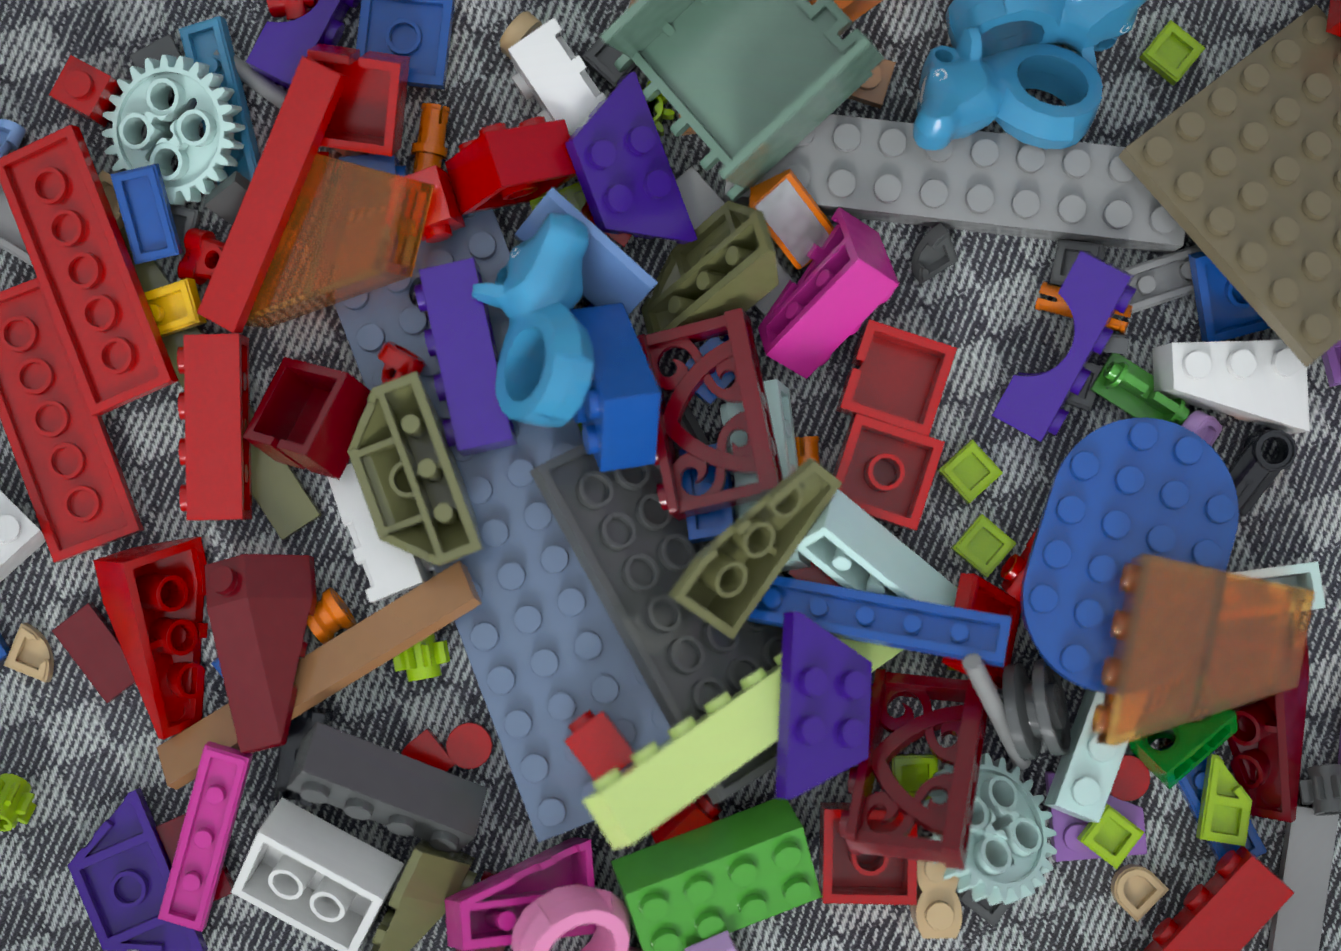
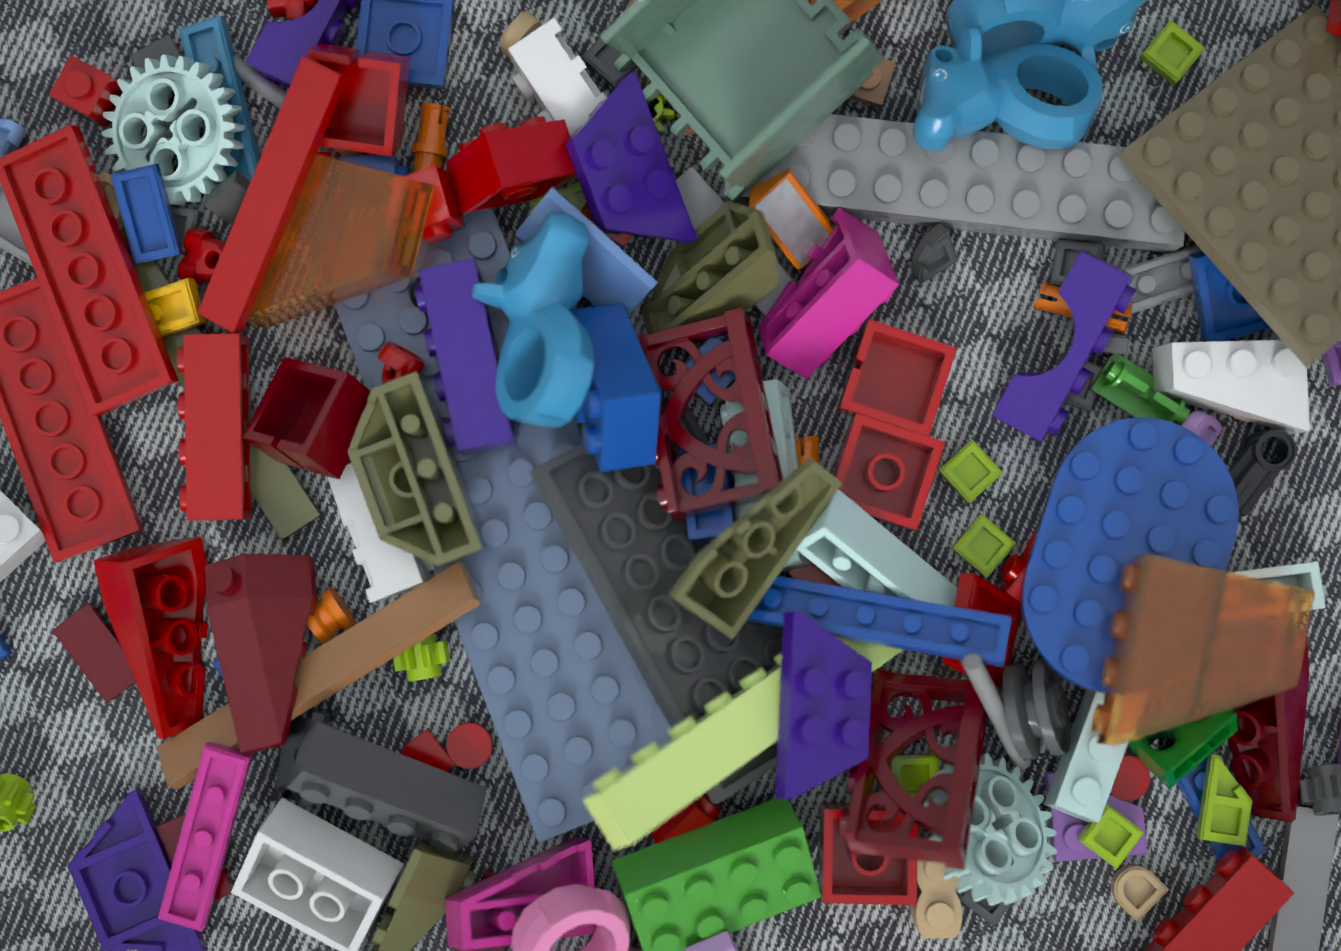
(31, 654): tan tile -> none
(598, 744): red brick -> none

